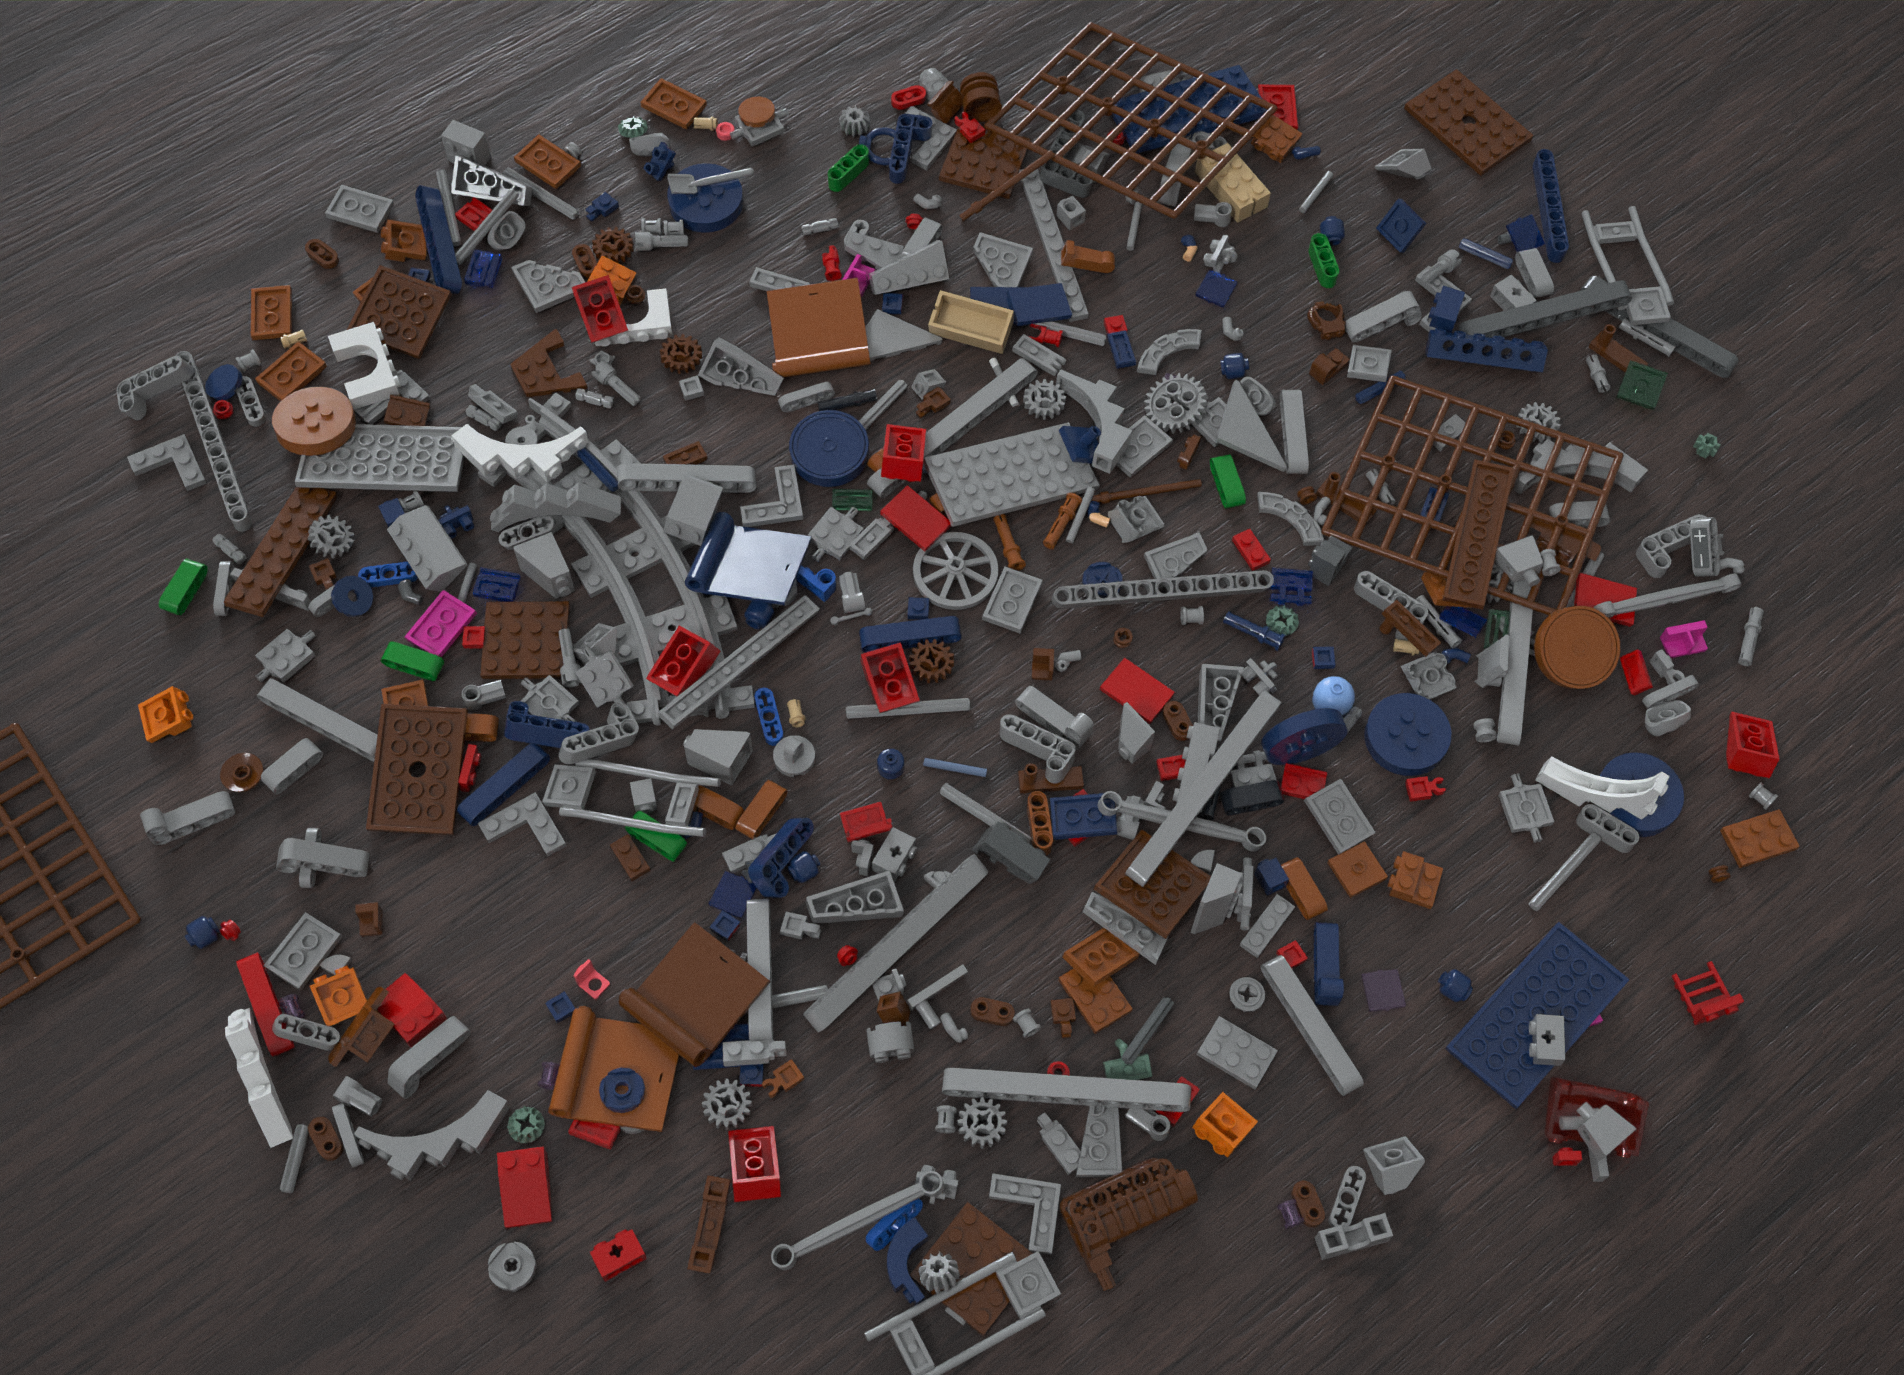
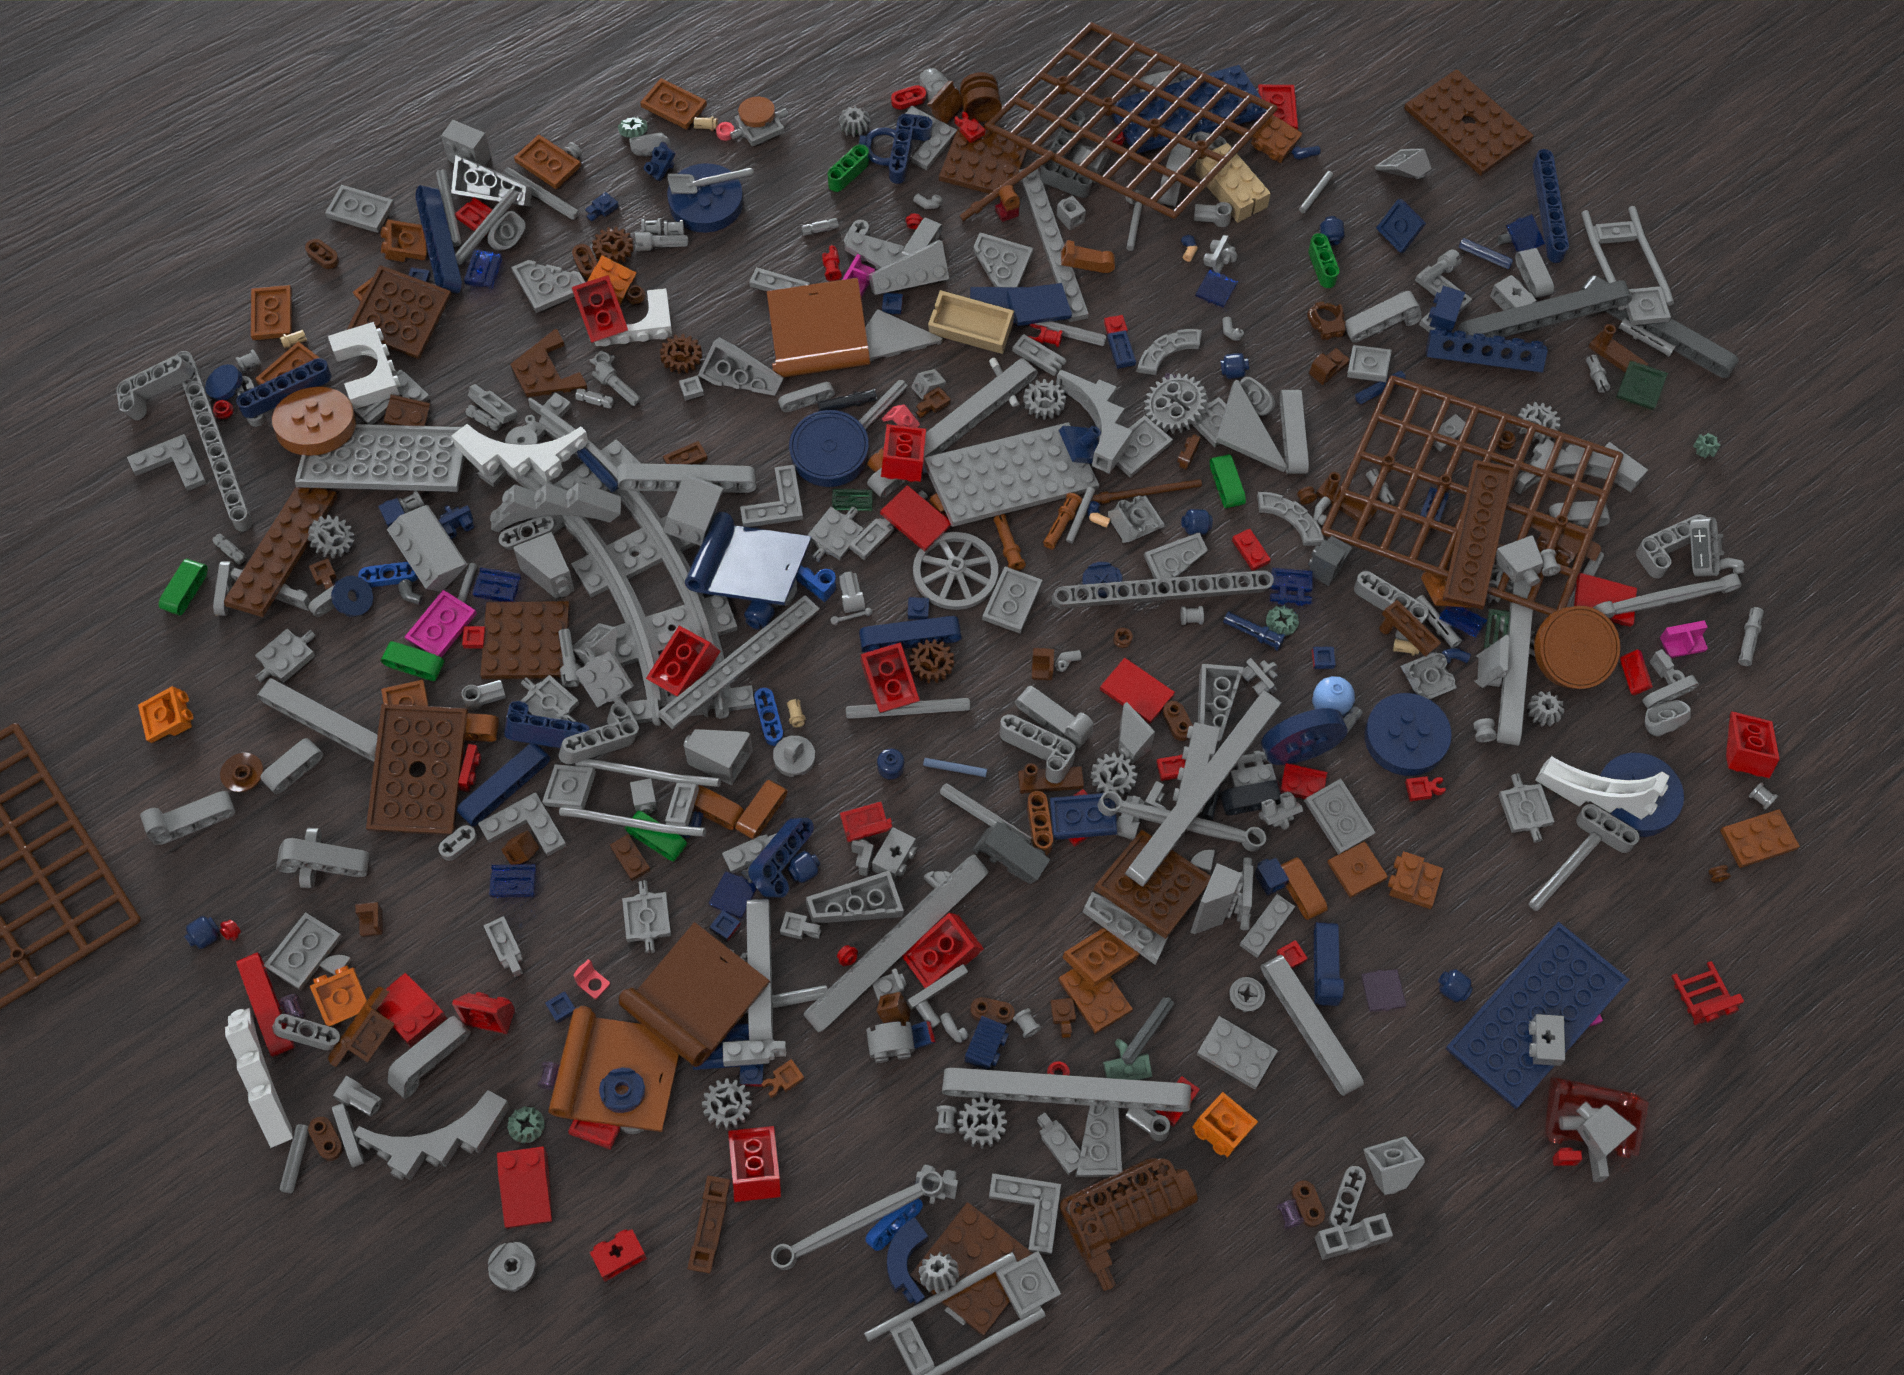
(271, 393): none -> dark blue beam
(457, 842): none -> light grey beam
(485, 1012): none -> red slope
(504, 945): none -> light grey hinge
(512, 880): none -> clear blue plate
(520, 848): none -> reddish brown panel
(646, 917): none -> light grey plate
(901, 416): none -> coral bracket
(922, 1035): none -> dark blue plate
(942, 950): none -> red slope
(986, 1043): none -> dark blue brick
(1008, 204): none -> leg
(1106, 768): none -> light grey gear
(1197, 522): none -> dark blue head
(1280, 813): none -> light grey hips
(1545, 708): none -> light grey gear

